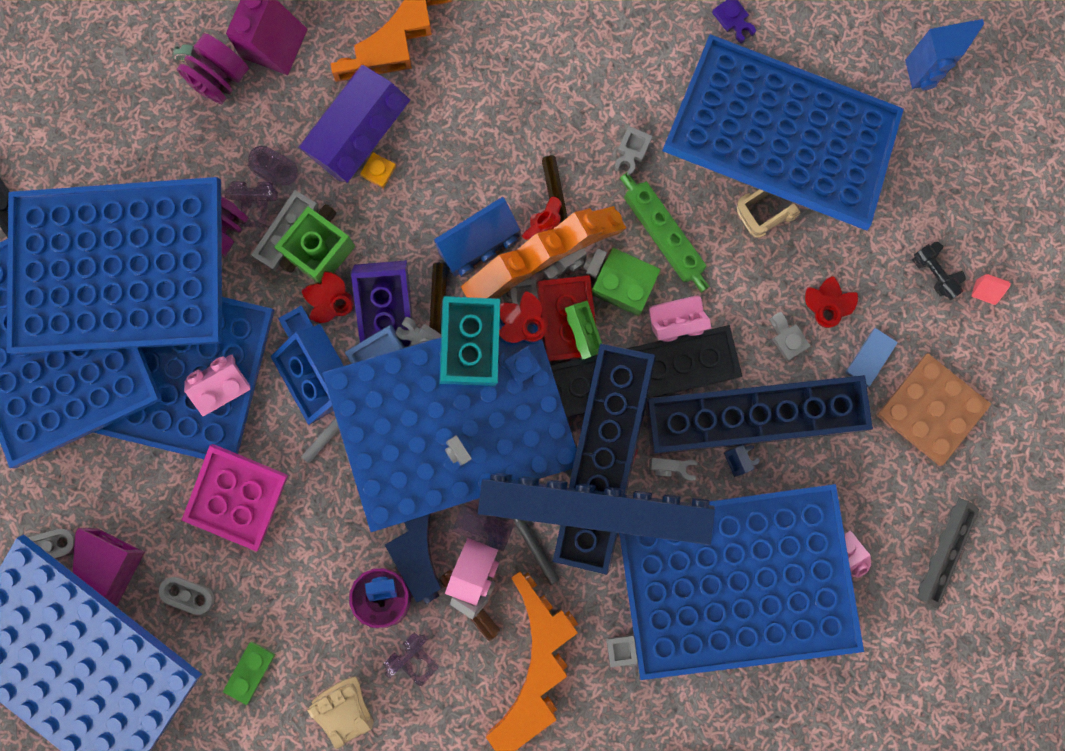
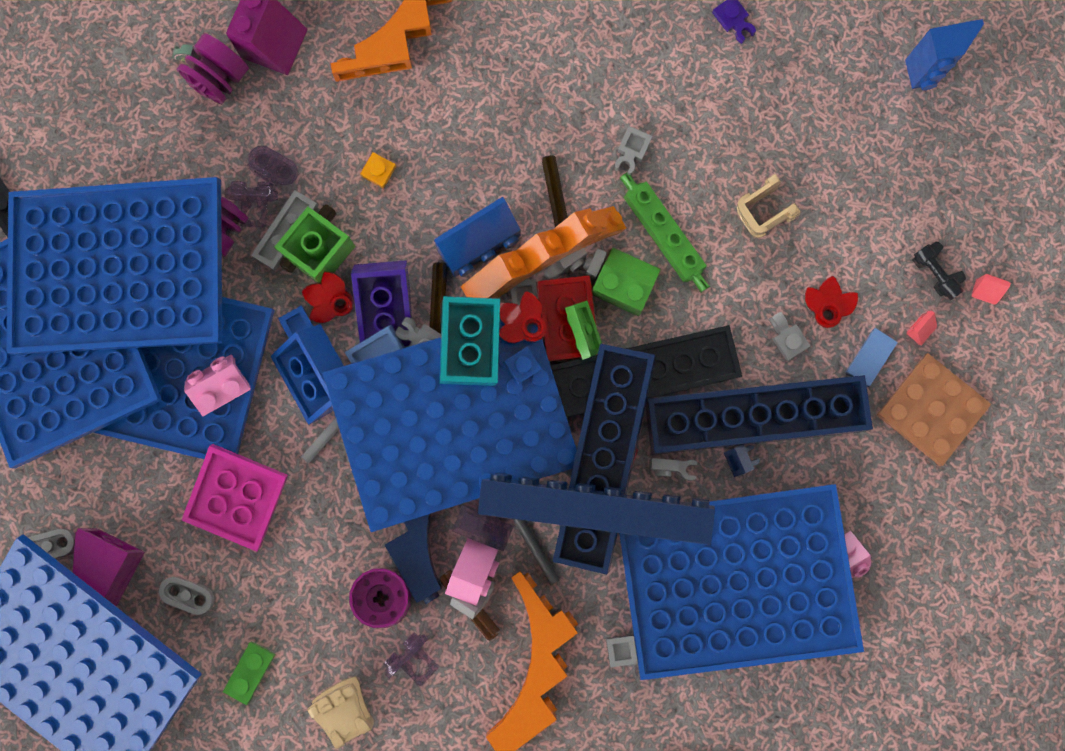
(354, 123): dark purple slope -> none
(381, 589): blue plate -> none
(457, 451): light grey plate -> none
(545, 220): red plate -> none
(678, 318): bright pink bracket -> none
(786, 132): blue plate -> none
(923, 327): none -> coral slope
(948, 553): dark grey plate -> none

